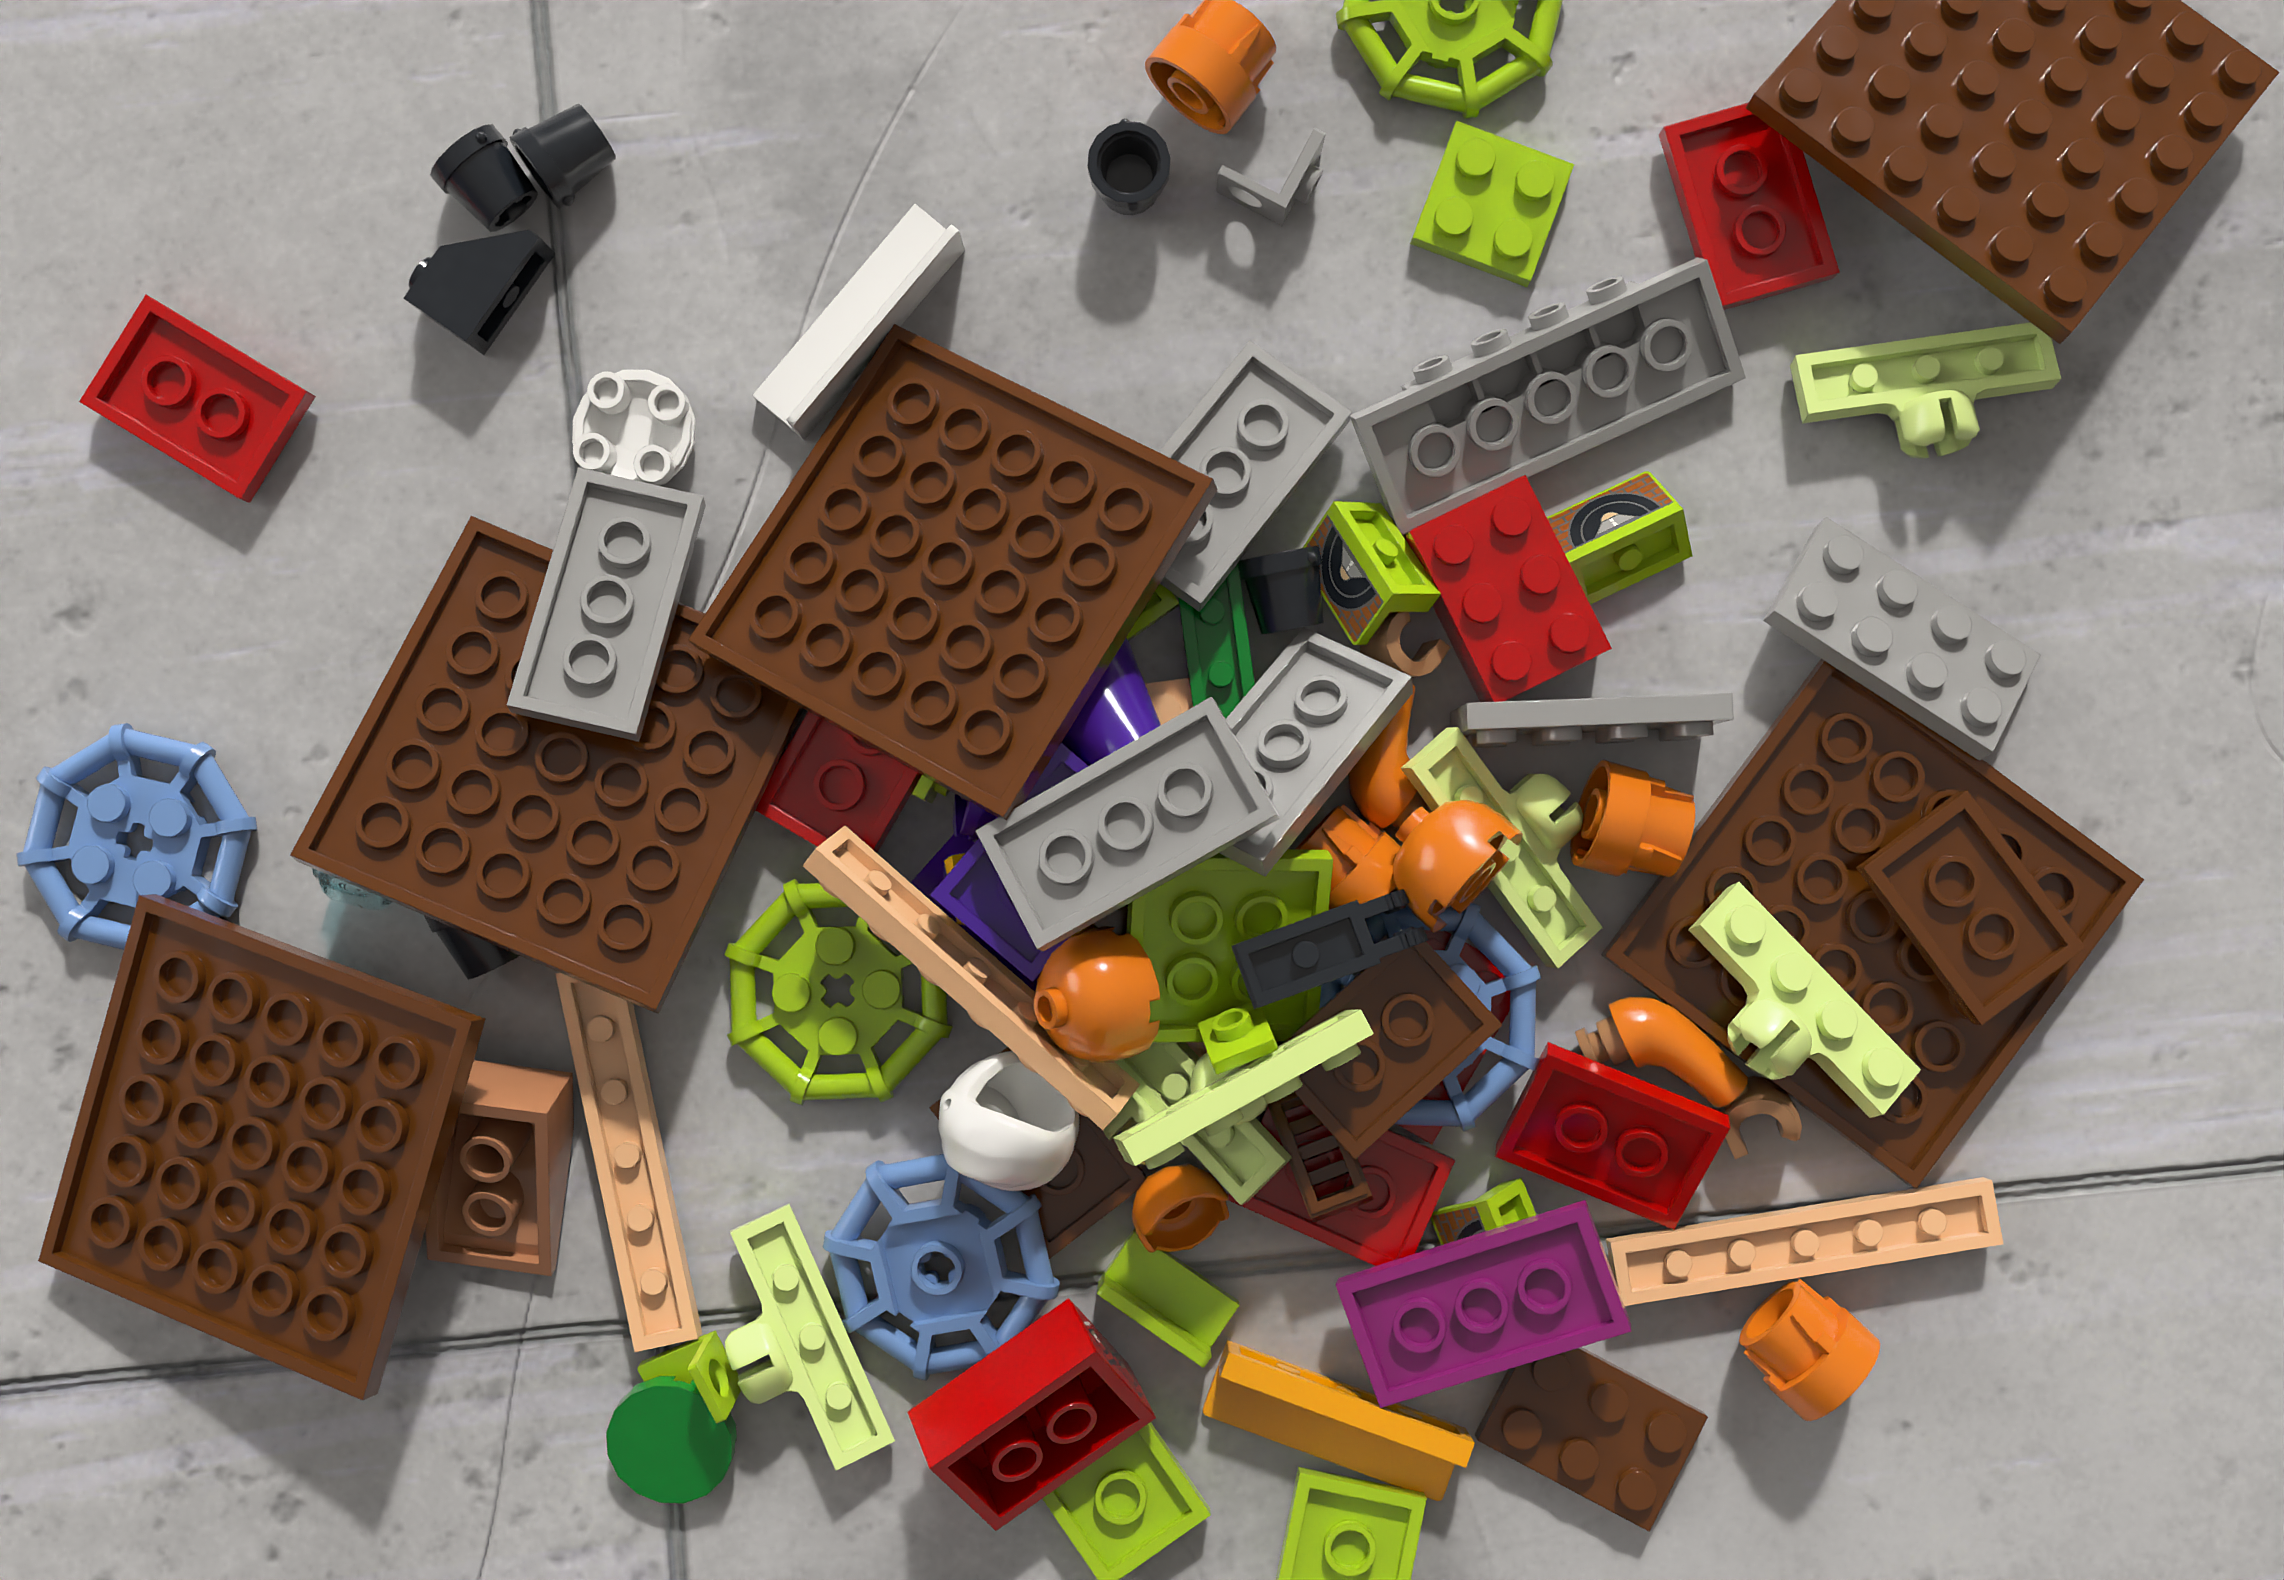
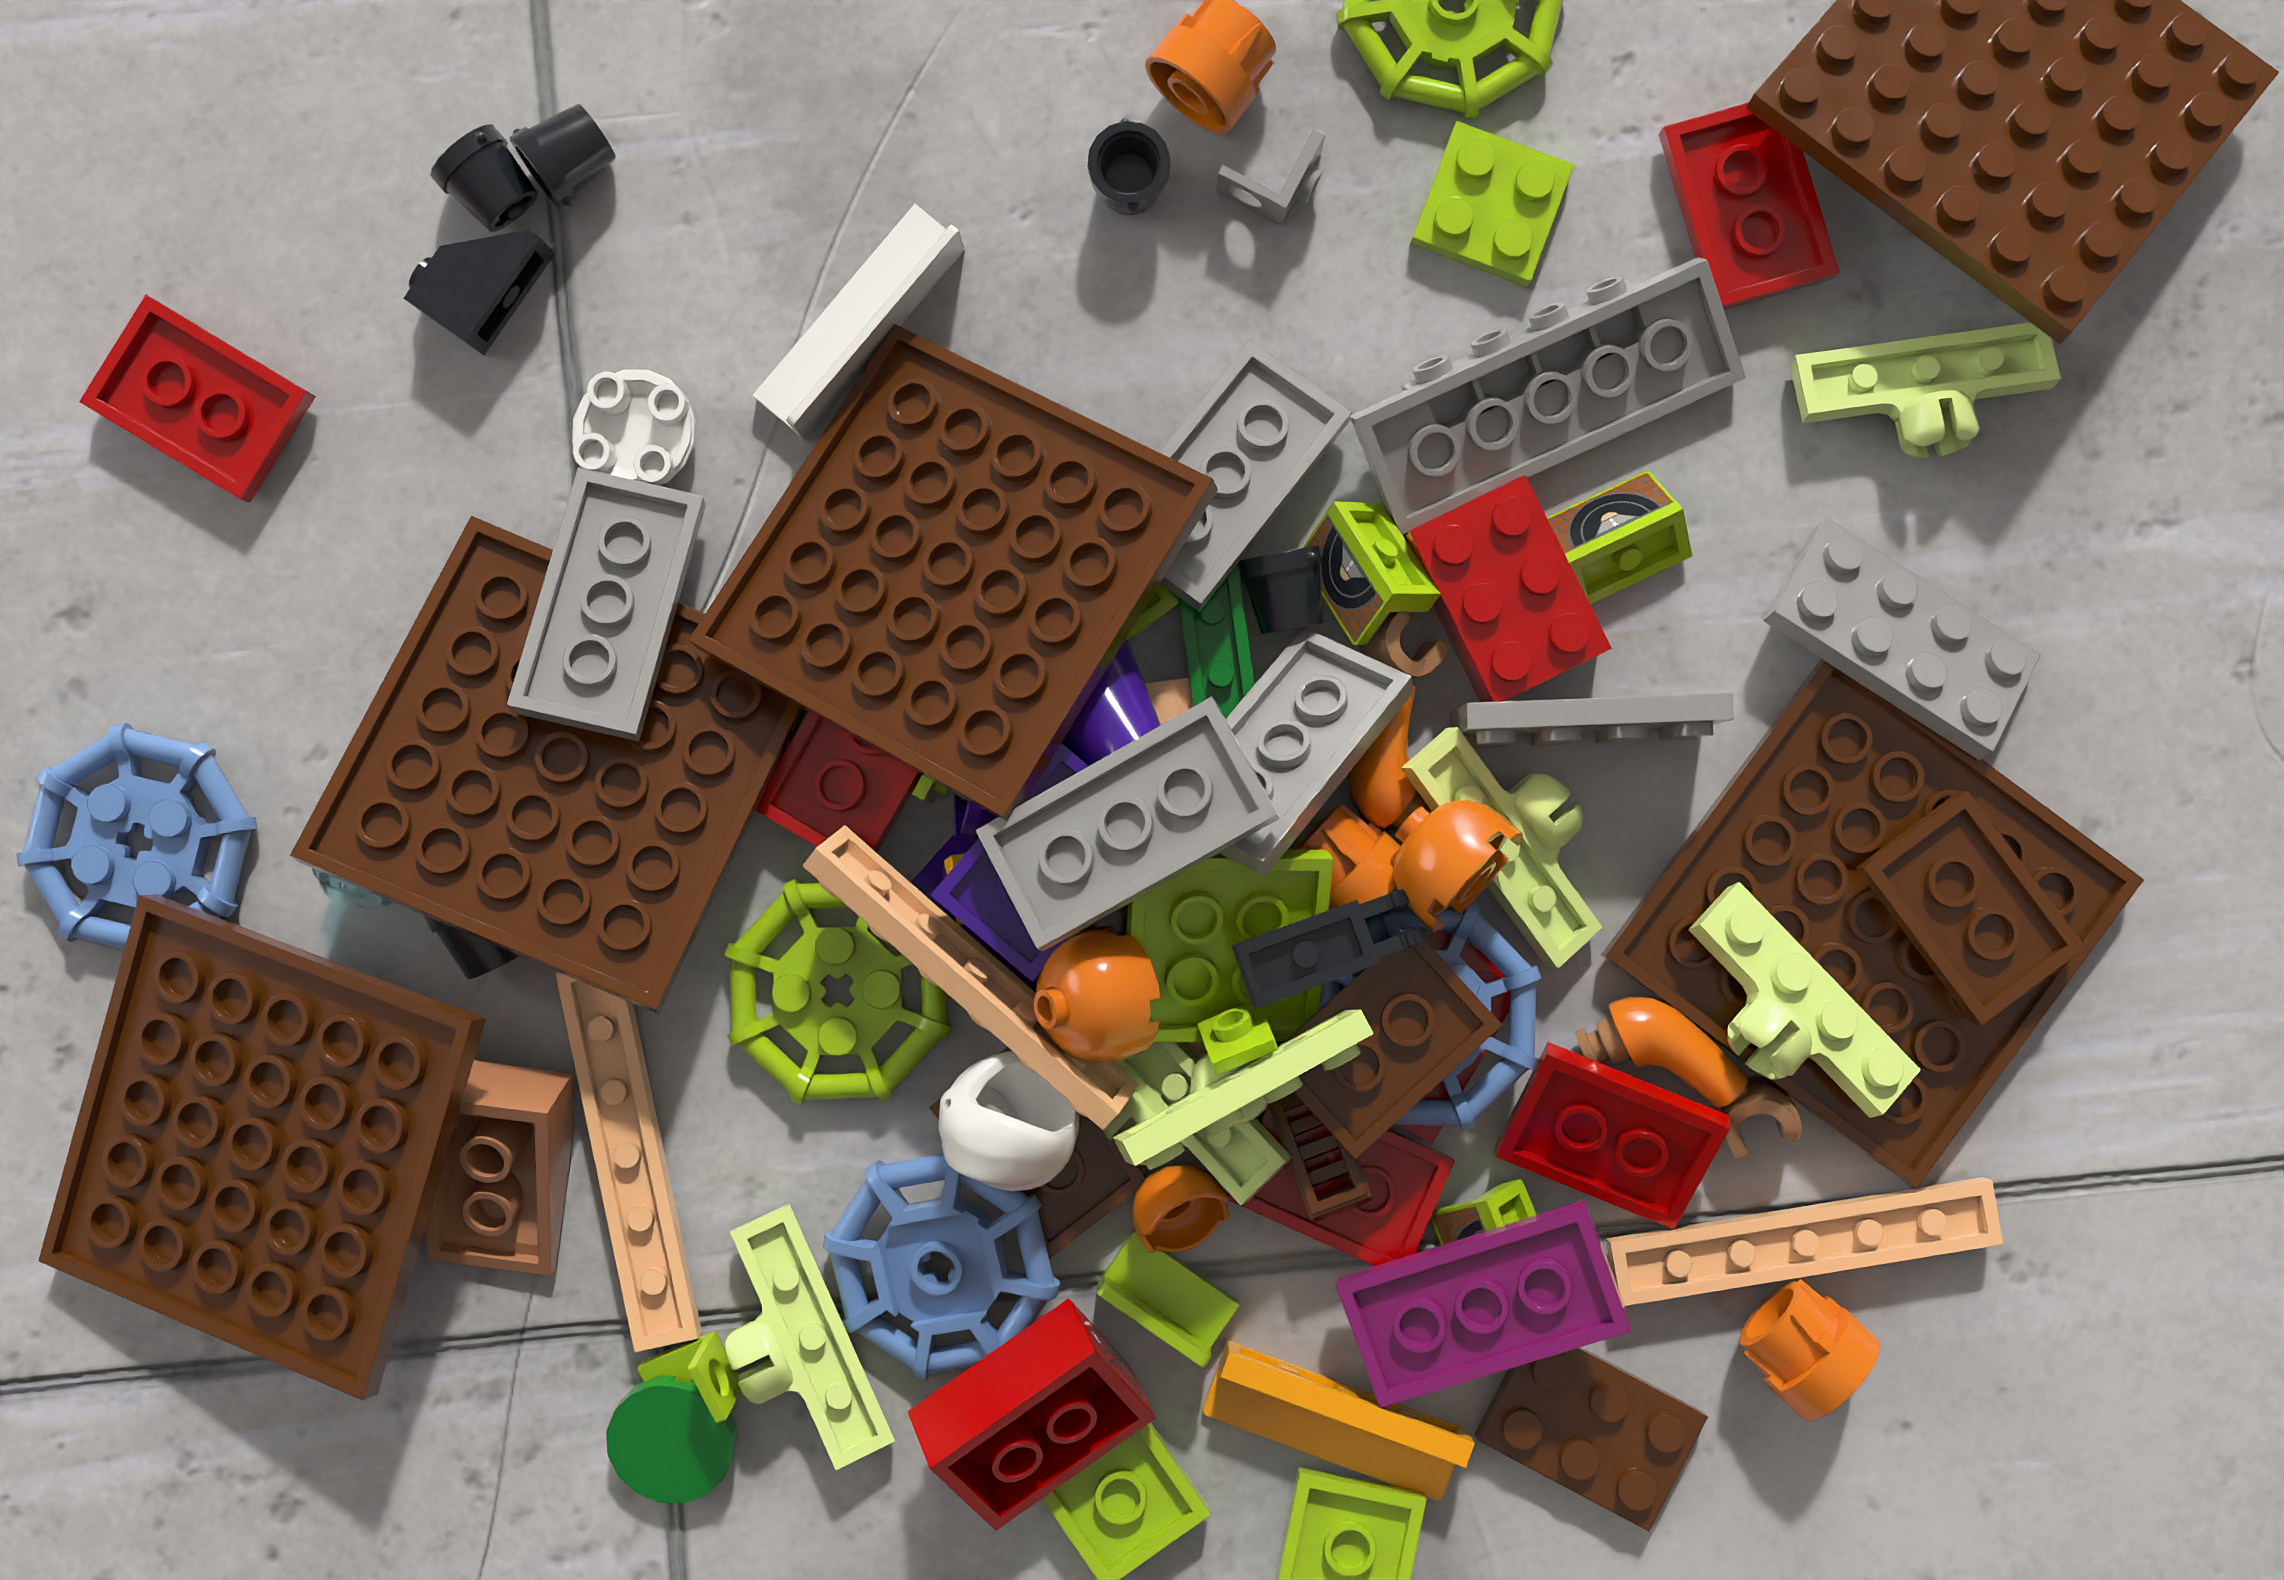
(1632, 823): orange piece -> none

